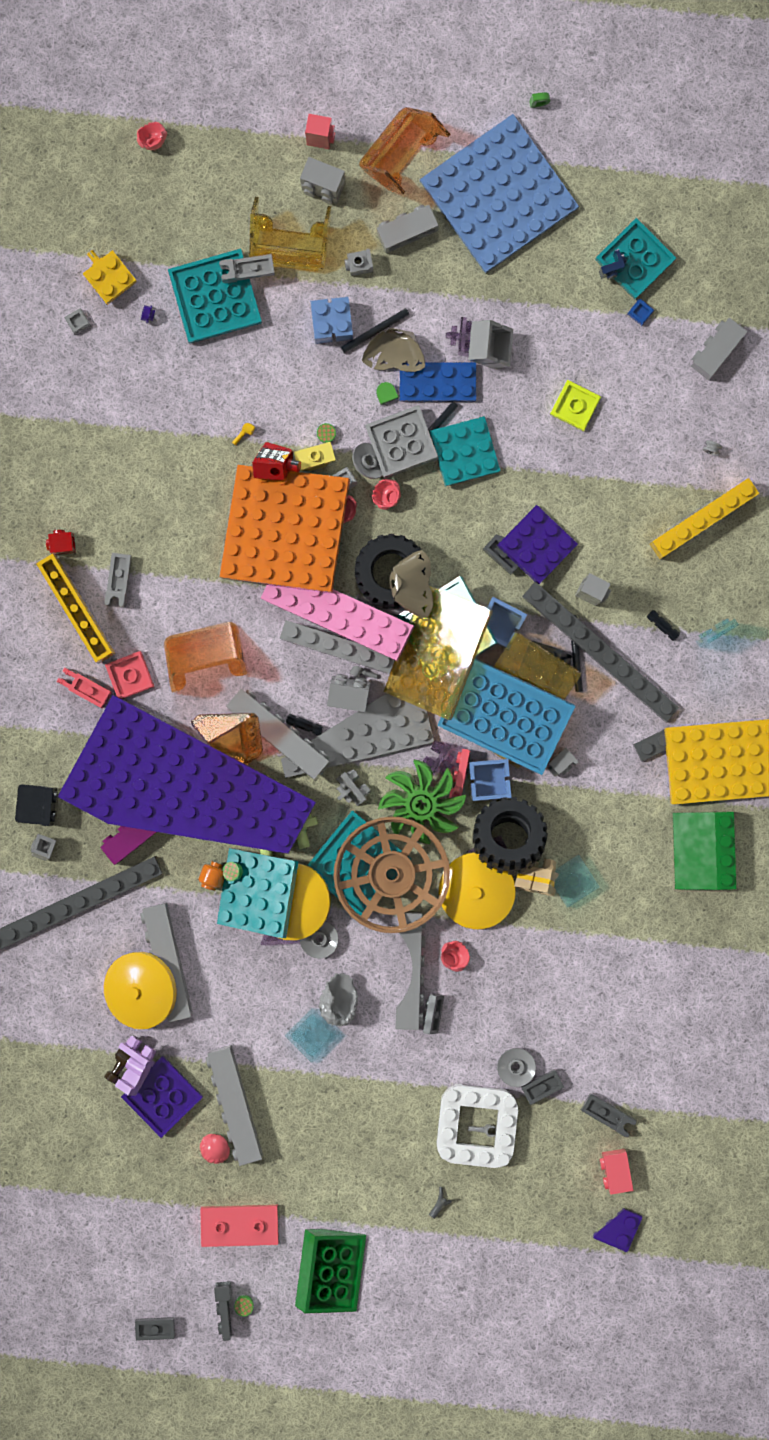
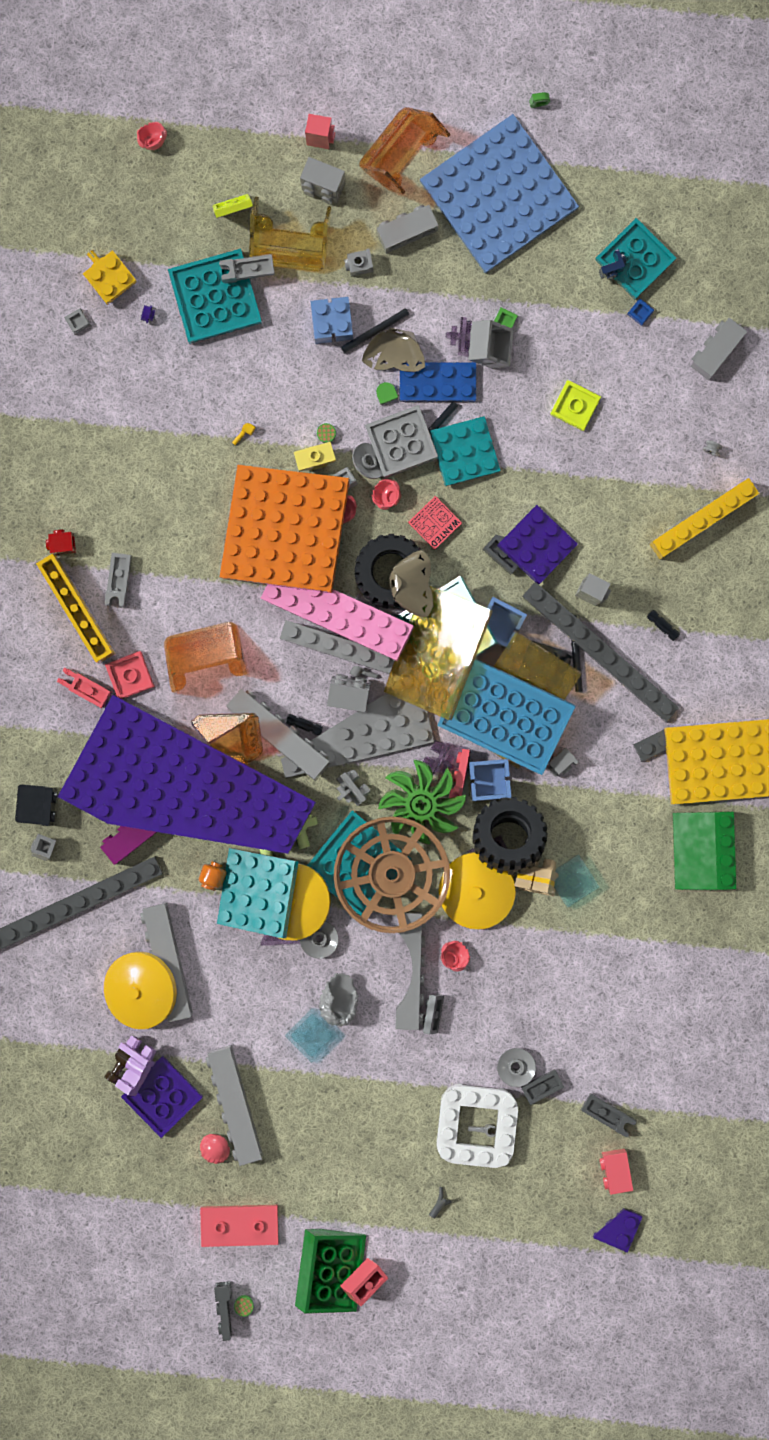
(155, 1328): dark grey plate -> none
(232, 205): none -> neon yellow tile
(232, 871): bright green tile -> none
(274, 462): red torso -> none
(364, 1282): none -> coral brick
(434, 522): none -> coral tile
(506, 317): none -> bright green tile
(721, 628): clear light blue plate -> none

